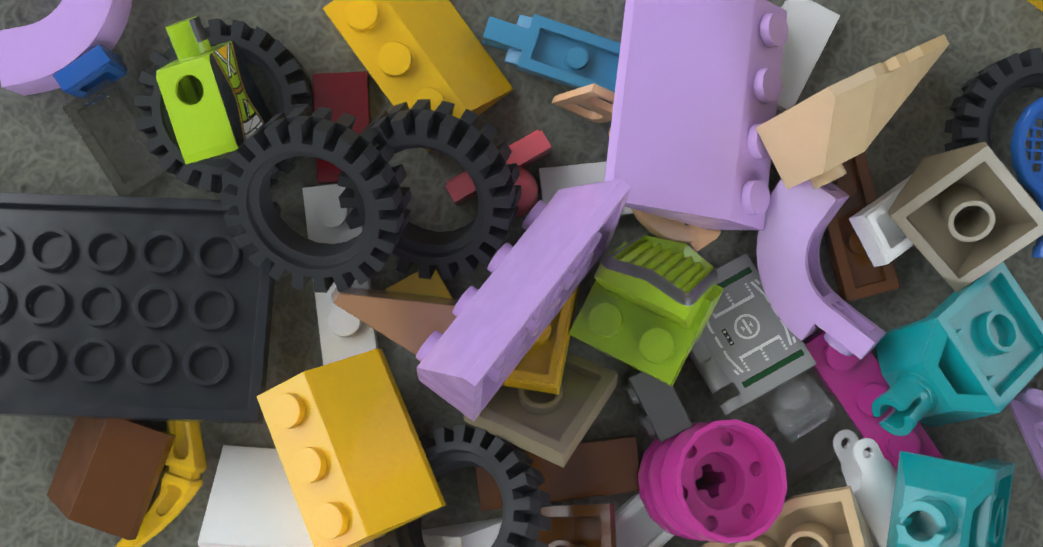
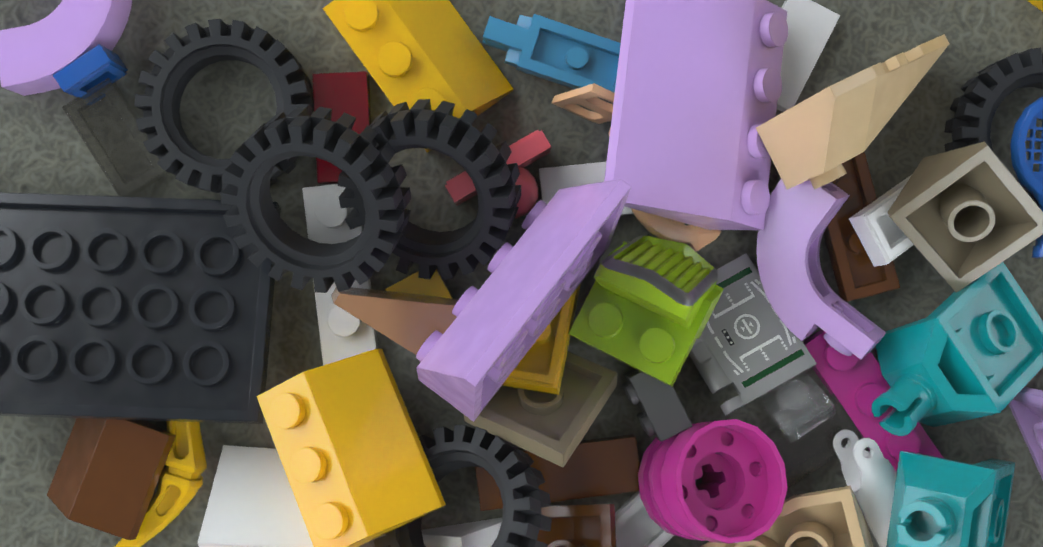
(208, 93): lime torso -> none

